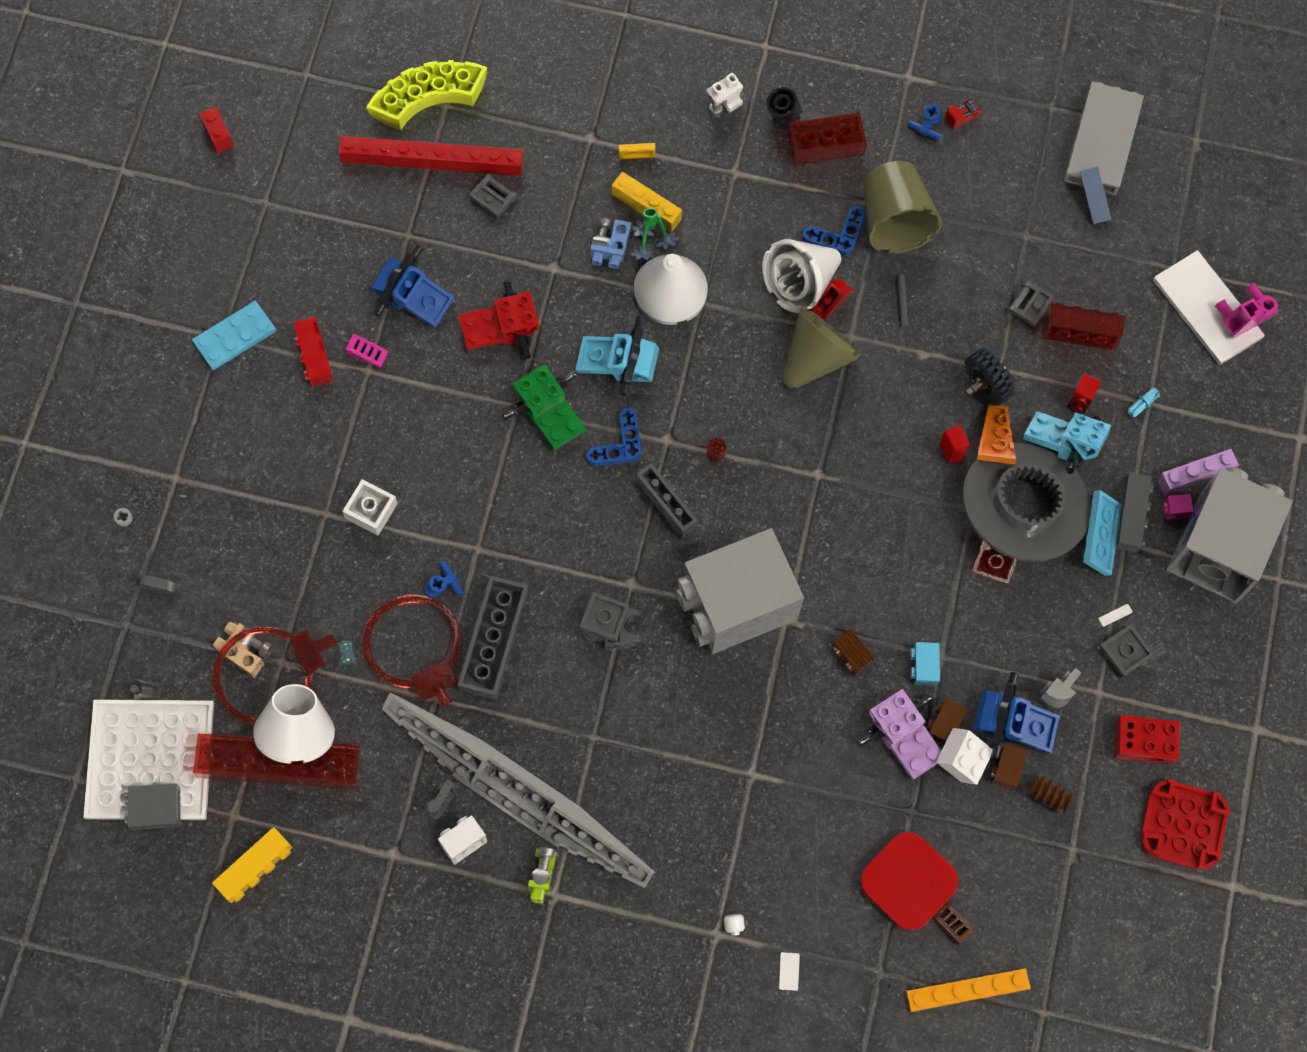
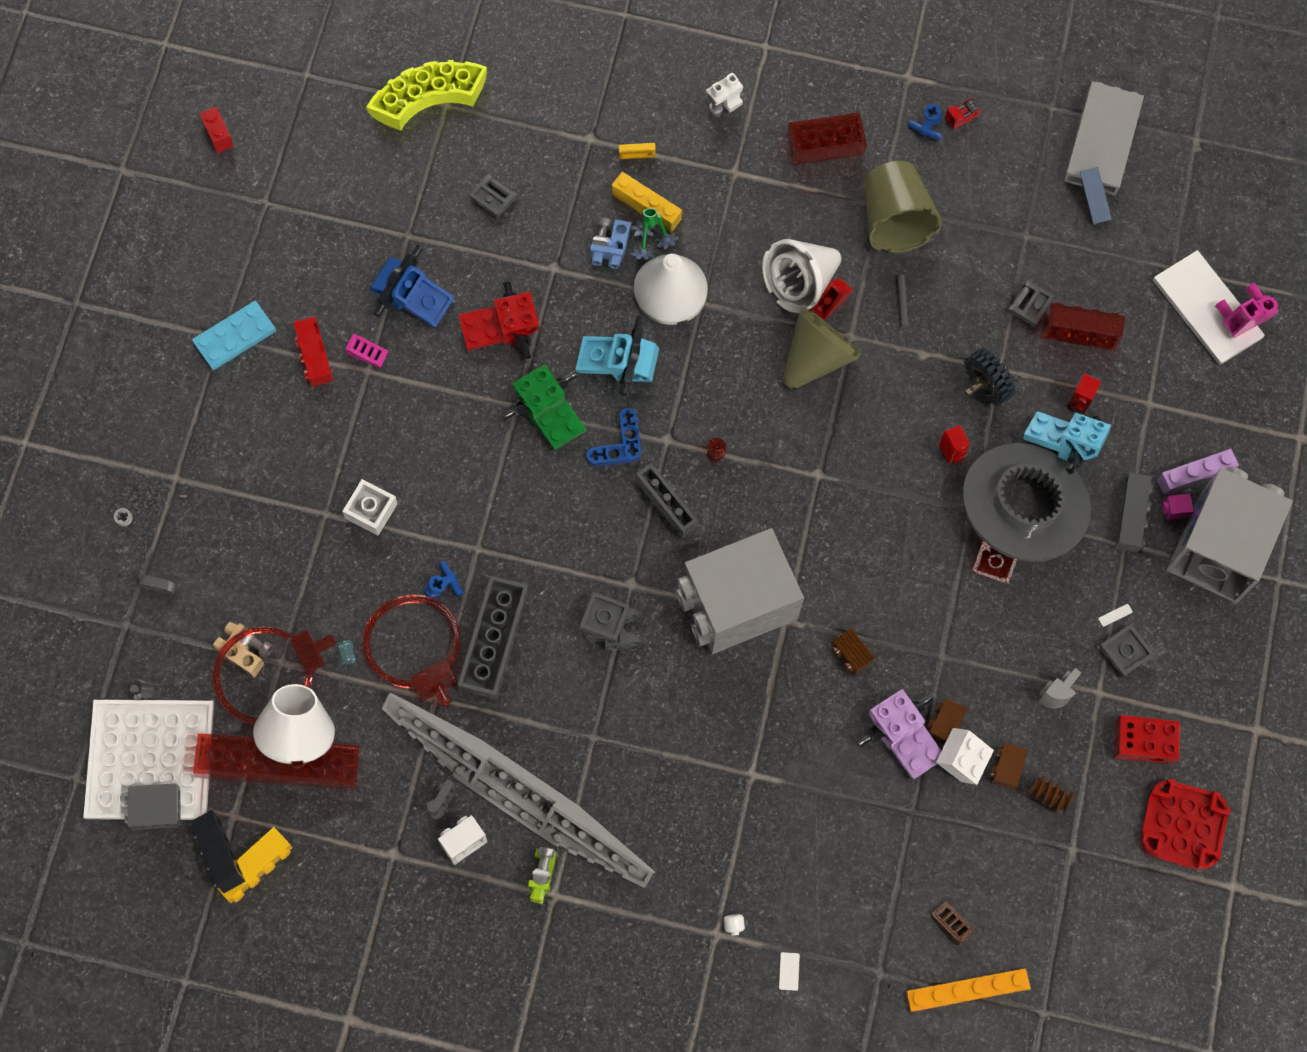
(217, 852): none -> black brick
(431, 156): red brick -> none
(784, 106): black gear -> none
(844, 238): blue beam -> none
(909, 881): red tile -> none
(926, 663): medium azure brick -> none
(996, 438): orange wing -> none
(1015, 719): blue piece -> none
(1102, 533): medium azure plate -> none
(1143, 402): medium azure axle -> none

